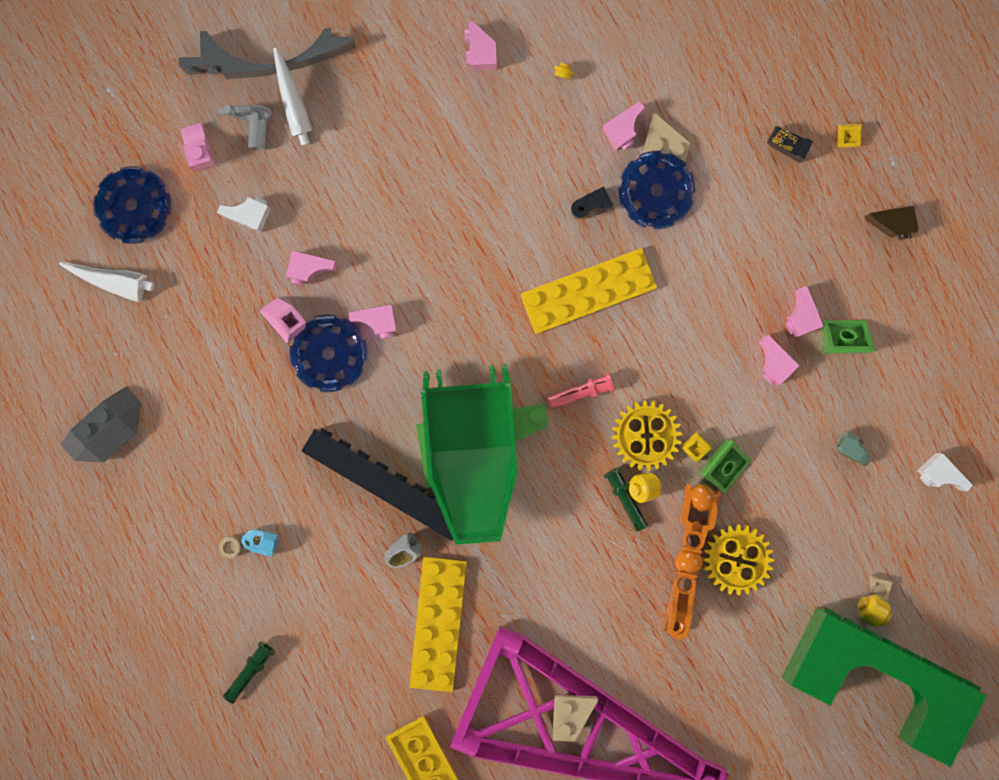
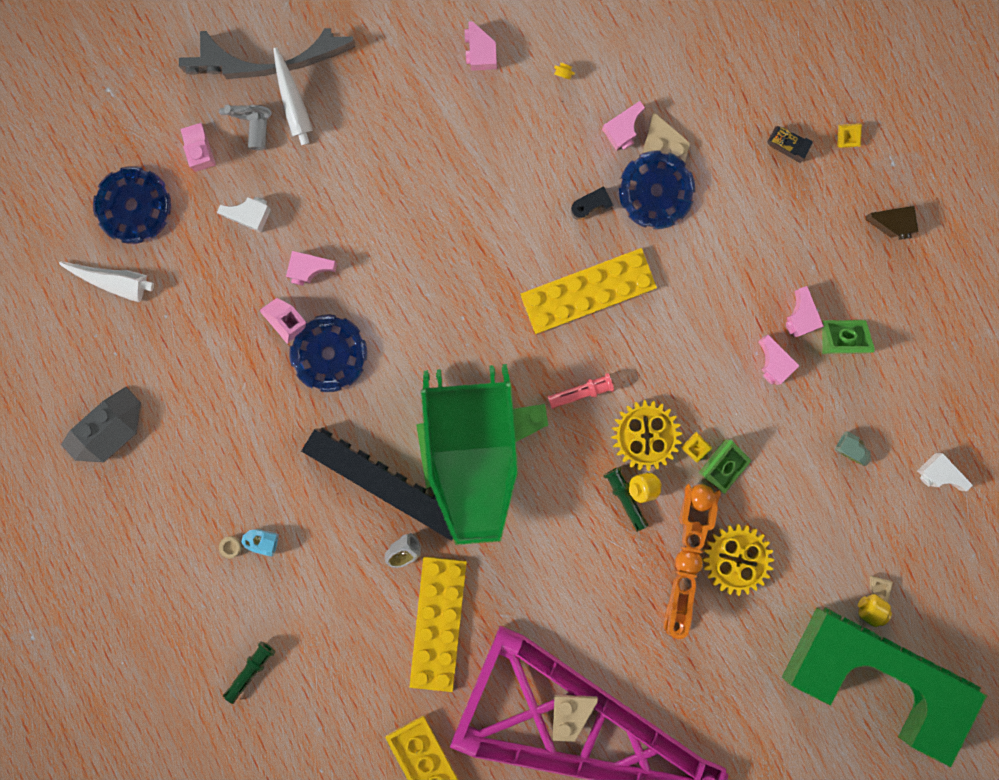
(380, 319): bright pink arch -> none

